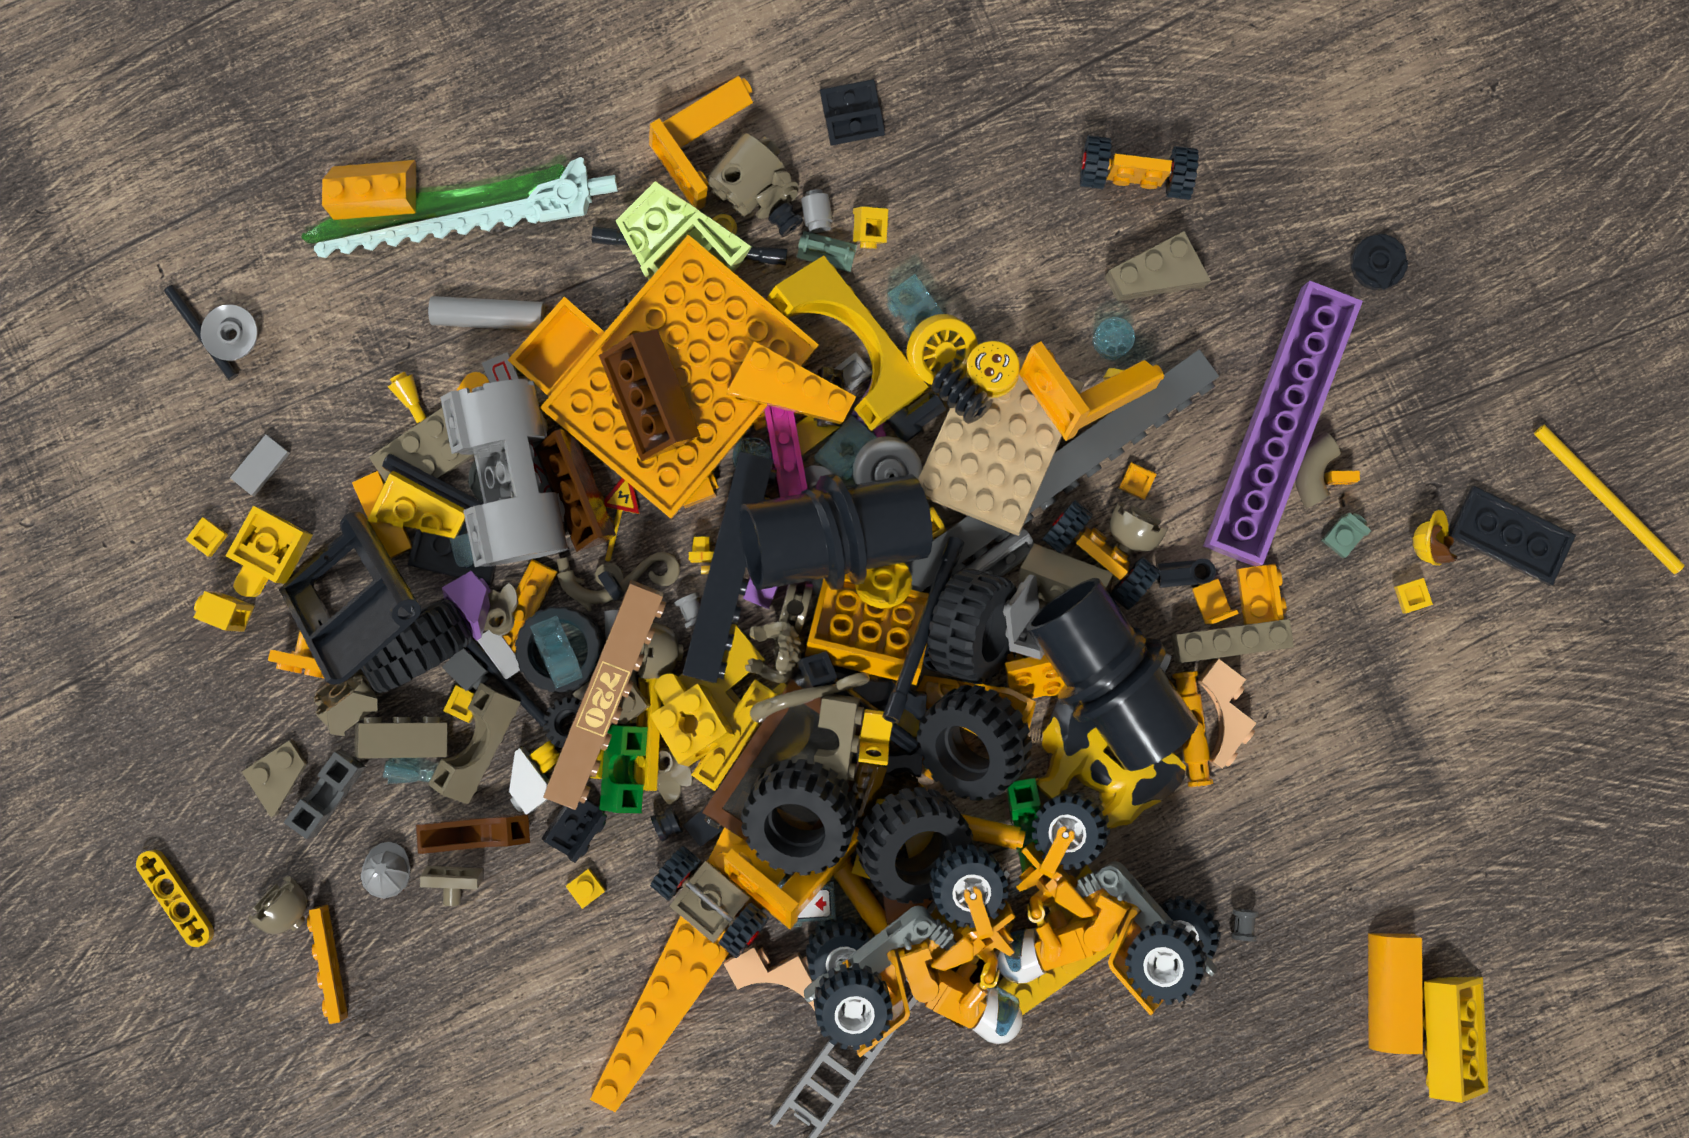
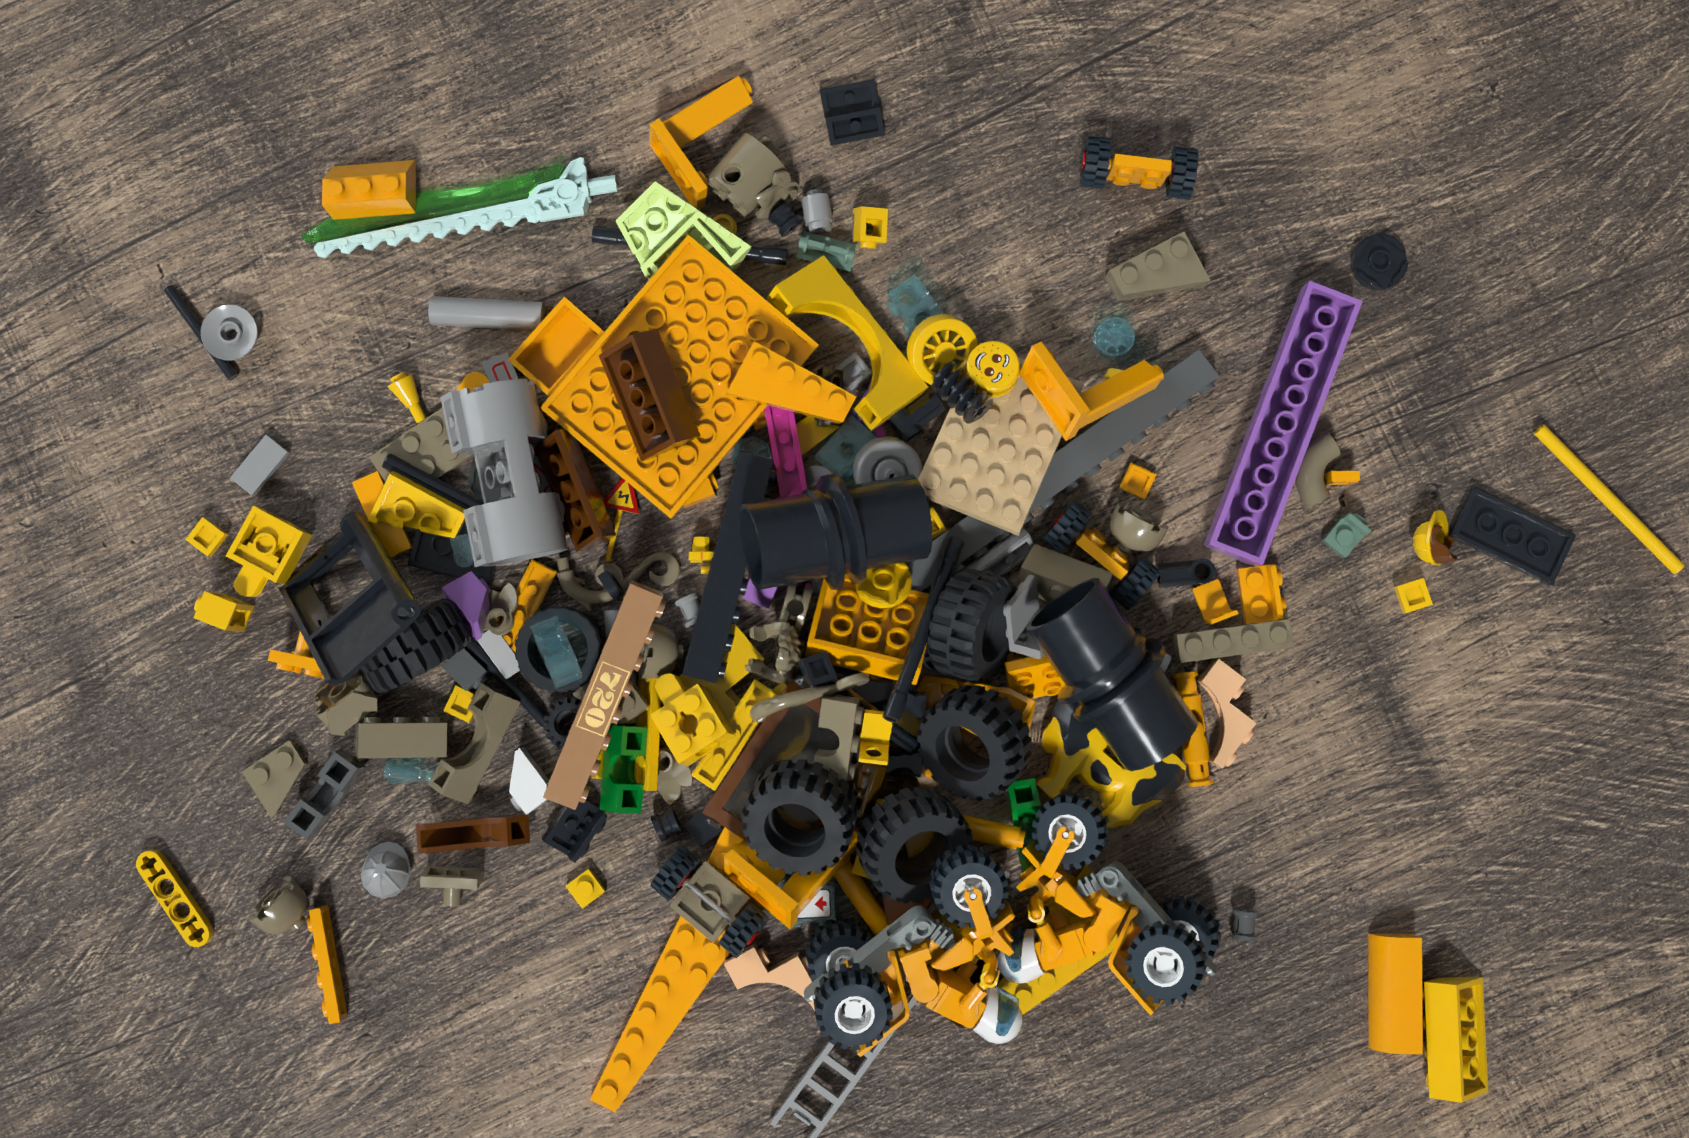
(545, 756): yellow wheel -> none

